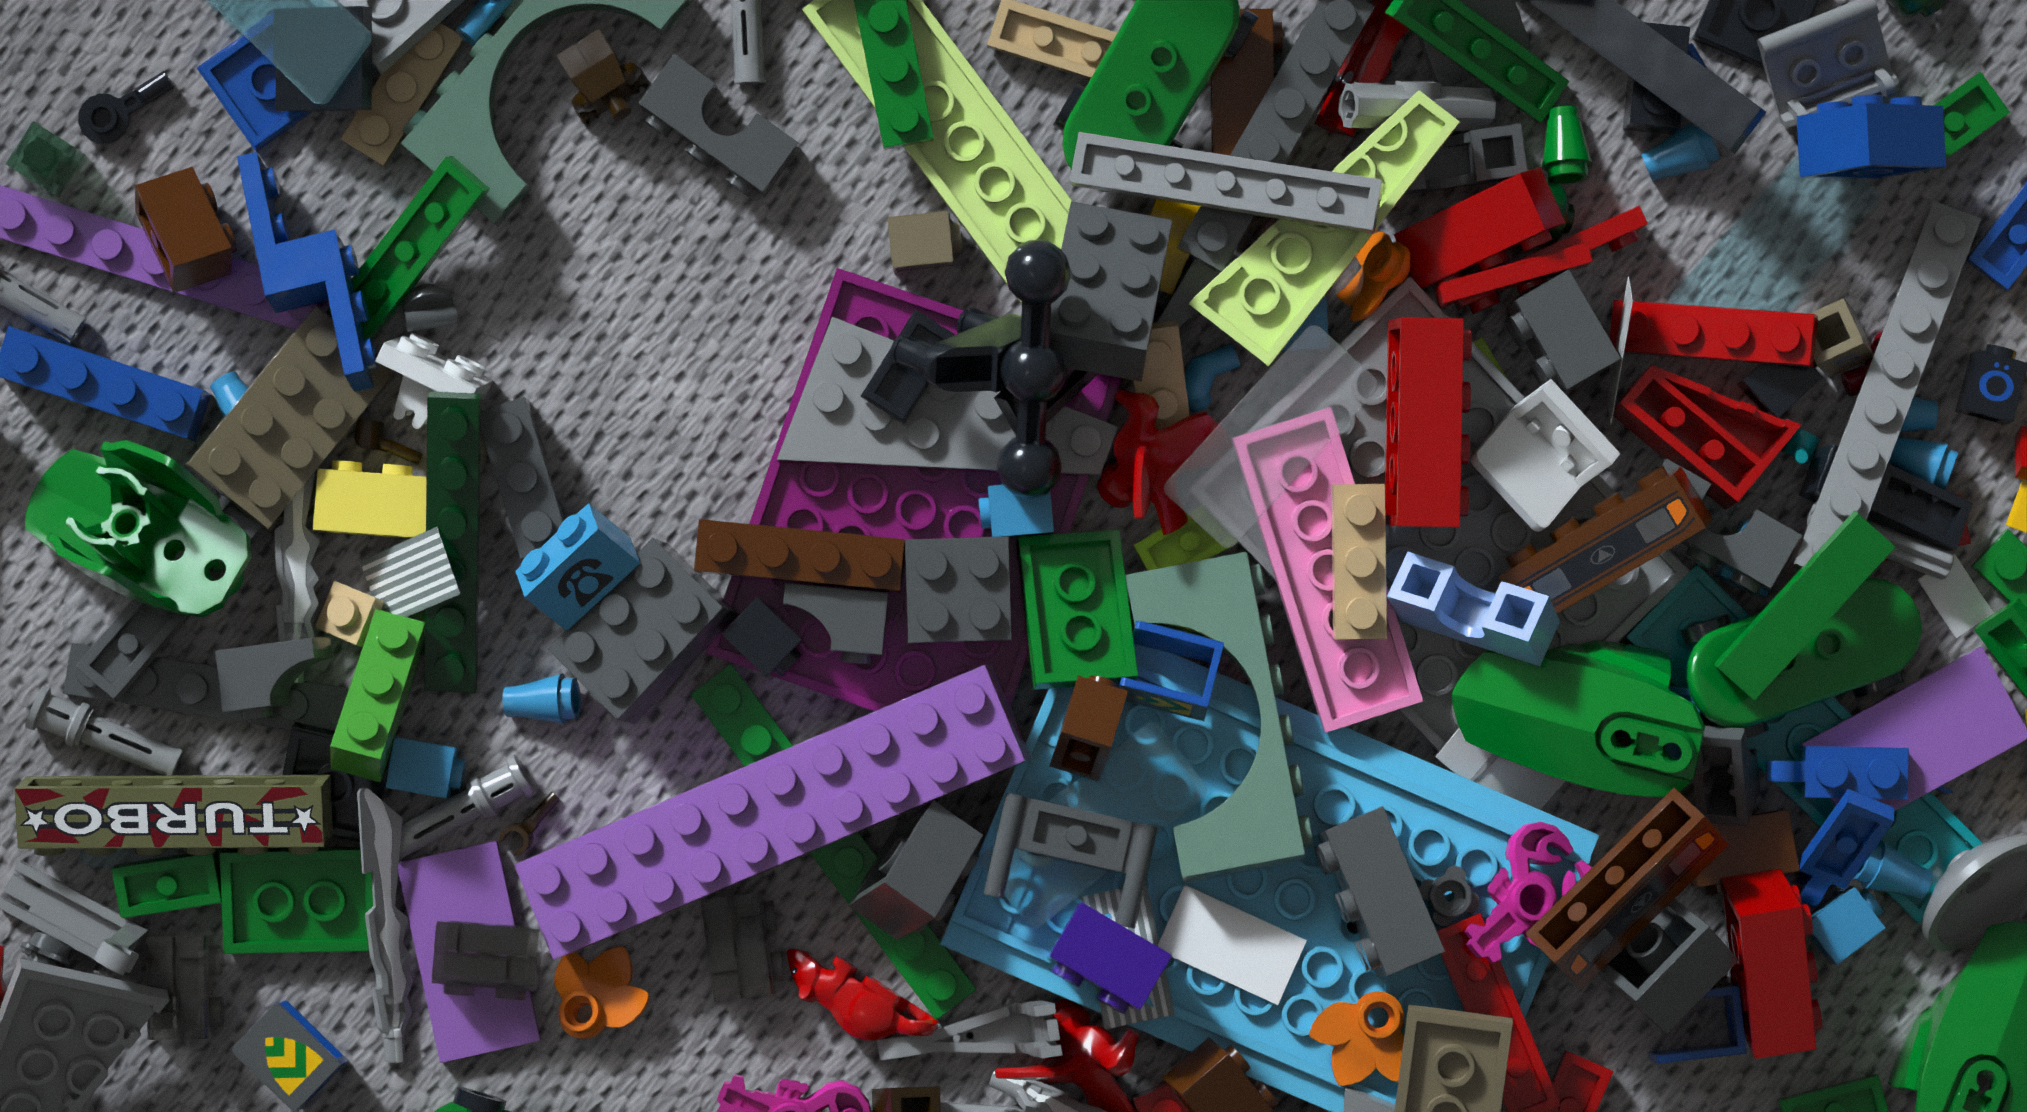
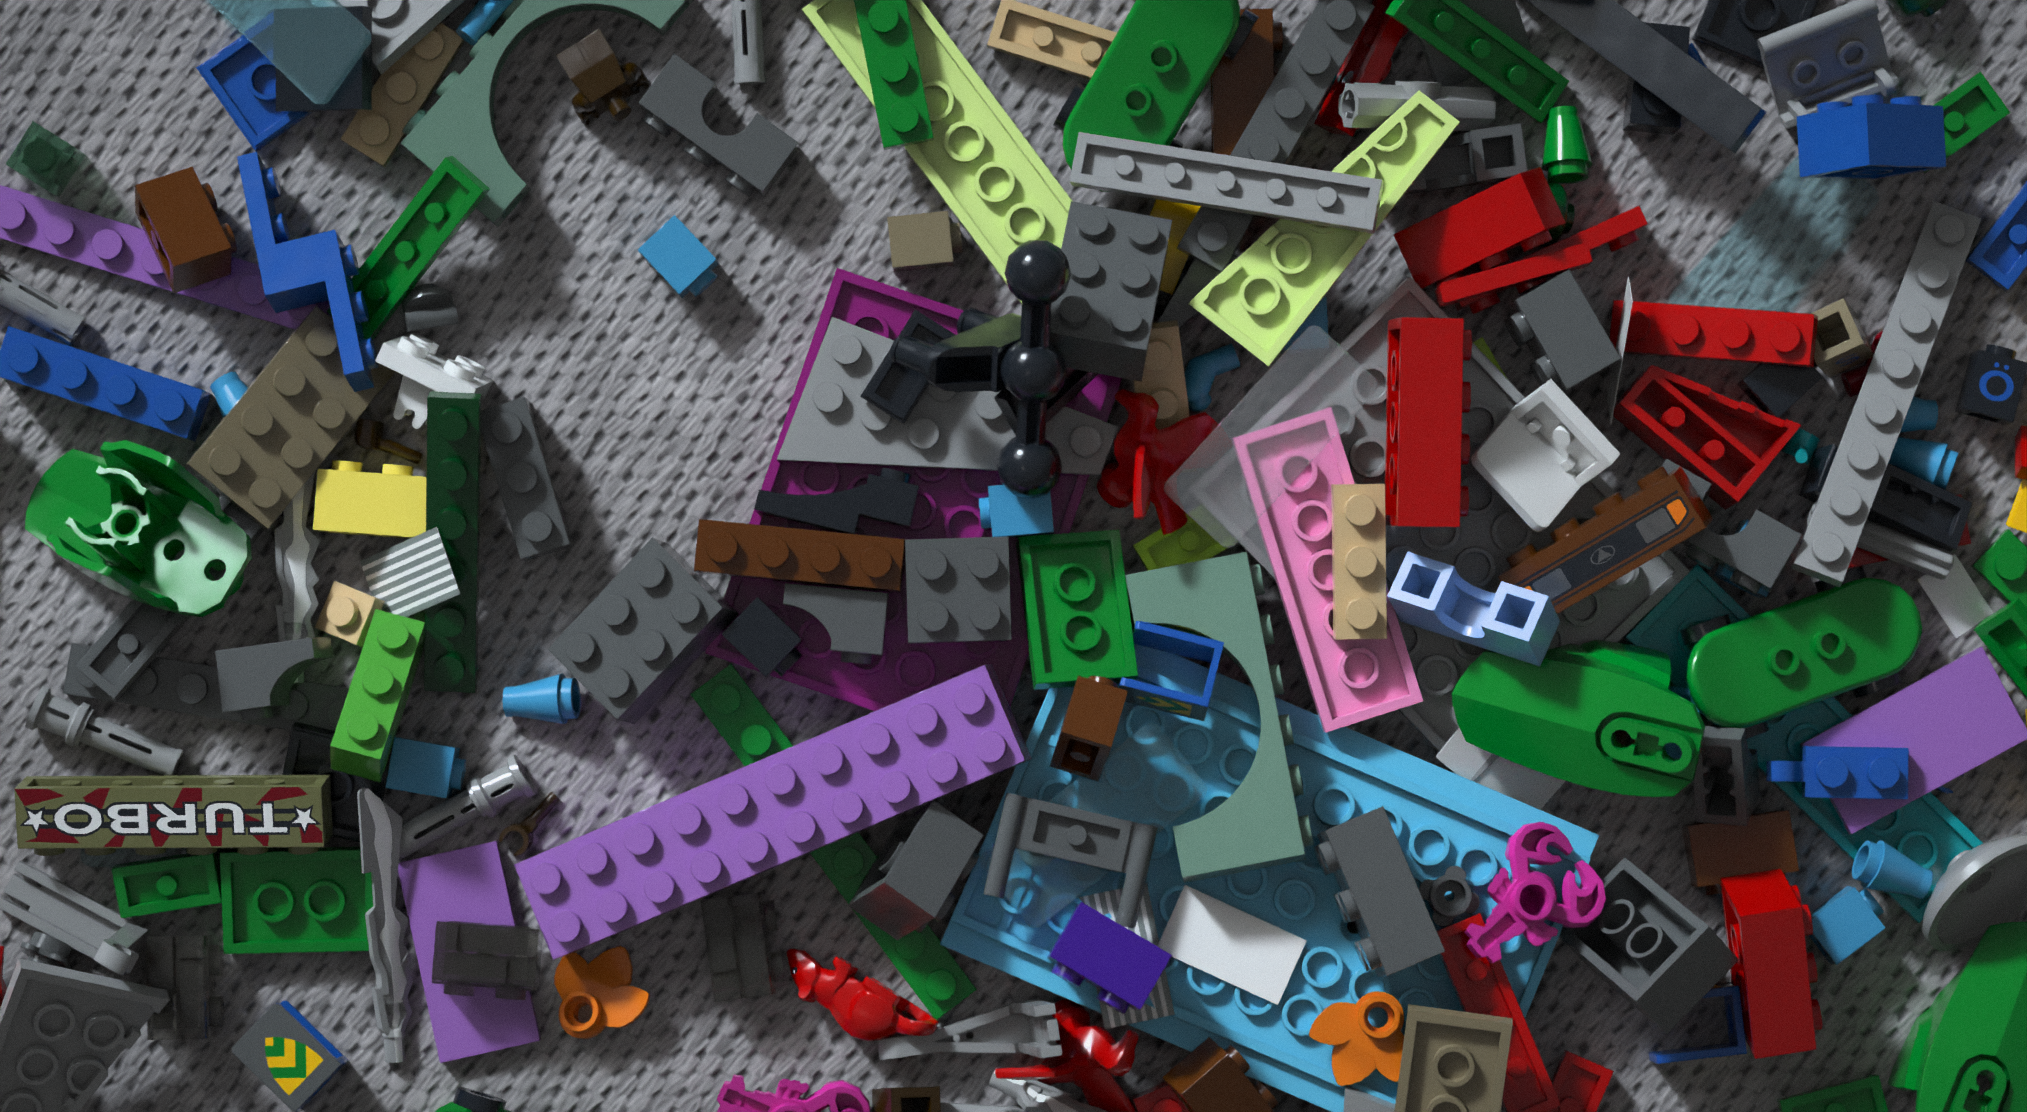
(107, 118): black plate -> none
(577, 566): dark azure brick -> none
(680, 258): none -> dark azure brick
(883, 498): none -> black slope
(1383, 267): orange plate -> none
(1627, 888): reddish brown brick -> none
(1681, 153): dark azure cone -> none
(1804, 605): green tile -> none
(1842, 845): blue plate -> none

